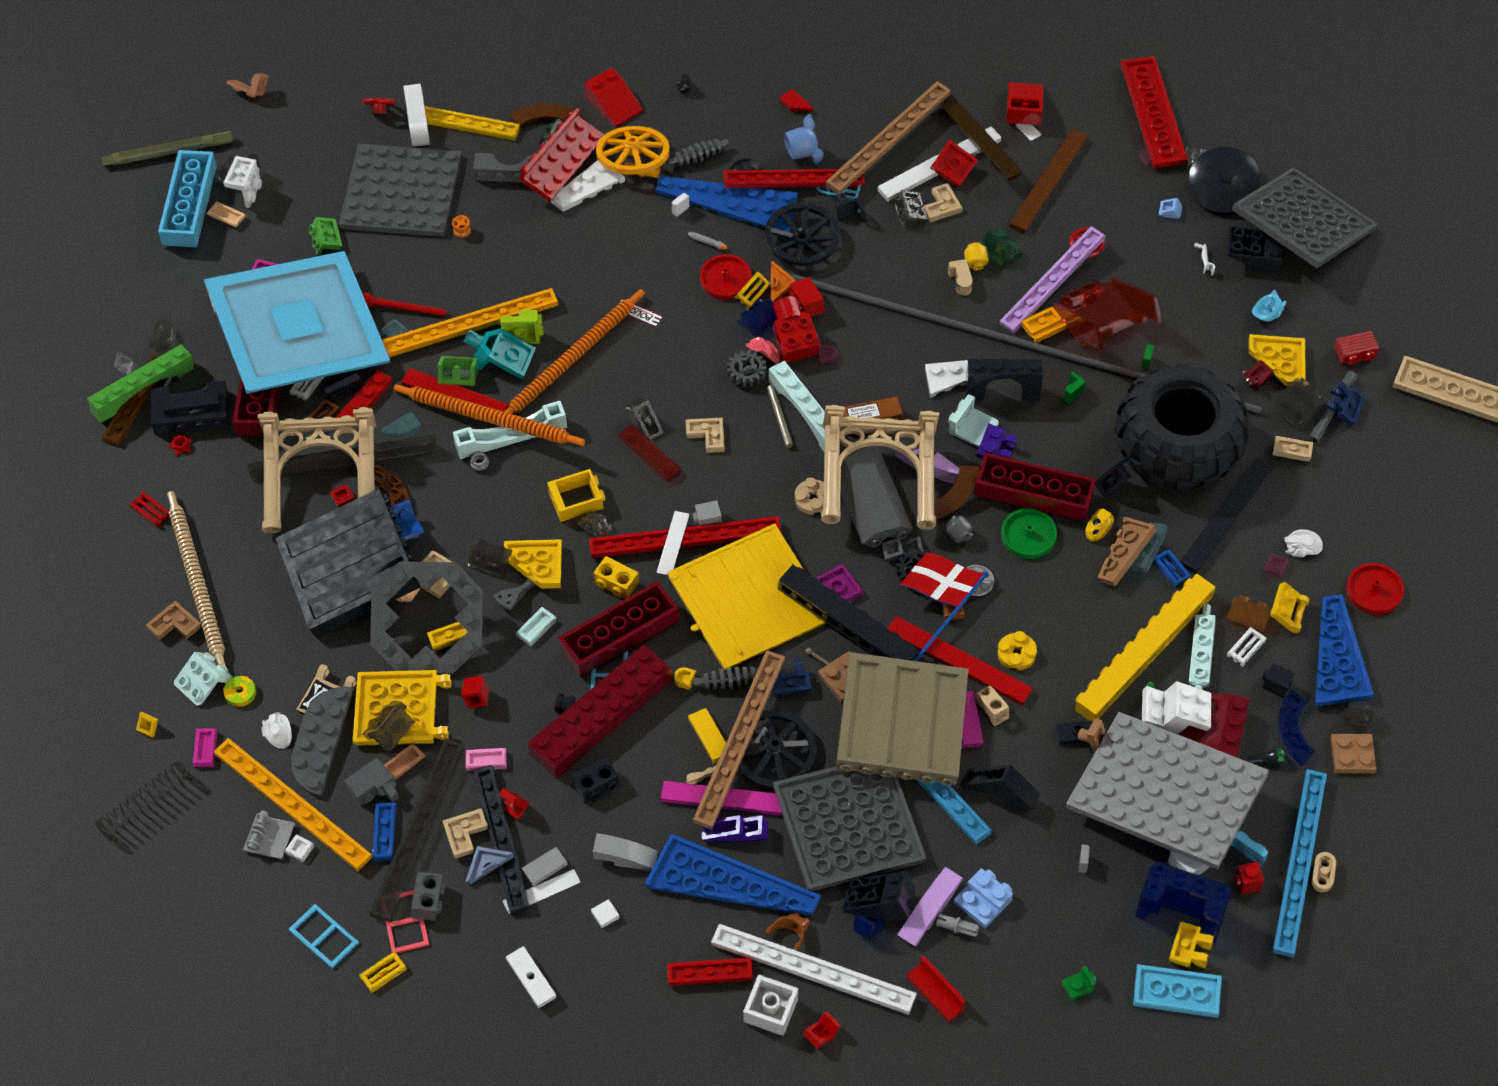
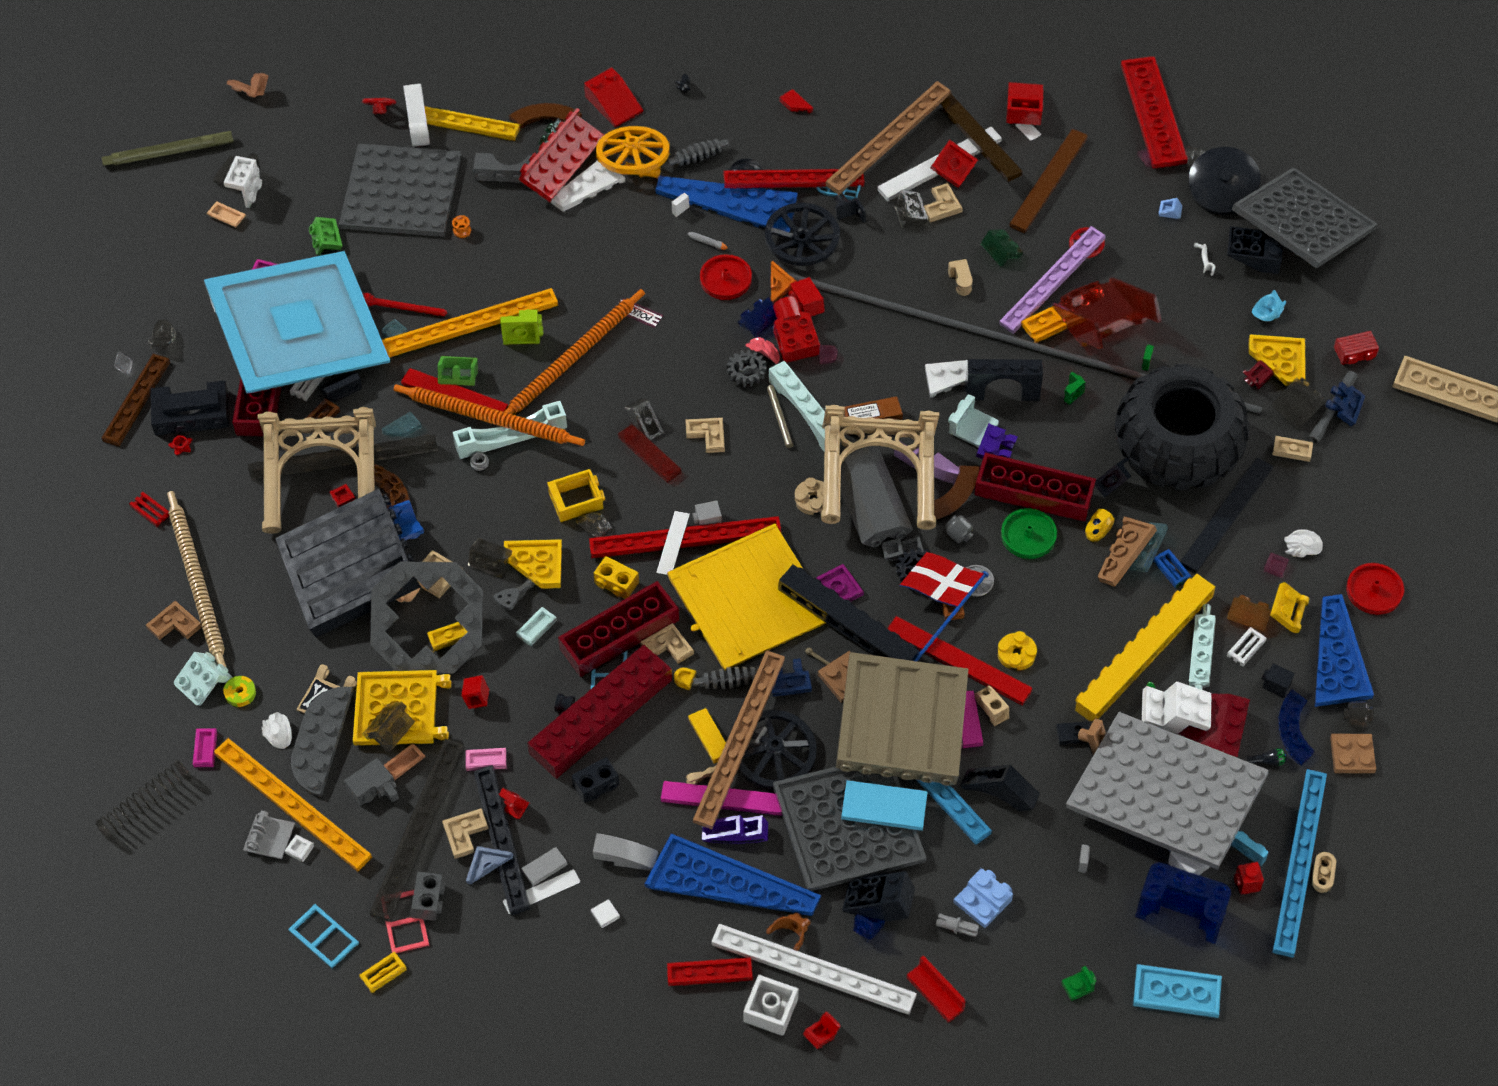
(108, 400): bright green arch -> none
(146, 724): yellow slope -> none
(187, 198): medium azure brick -> none
(368, 393): red plate -> none
(384, 831): blue tile -> none
(502, 350): teal plate -> none
(525, 968): white tile -> none
(671, 640): none -> tan tile
(745, 299): yellow tile -> none
(803, 141): medium blue piece -> none
(884, 805): none -> medium azure tile
(930, 906): lavender slope -> none
(976, 256): yellow head -> none
(1185, 943): yellow plate -> none

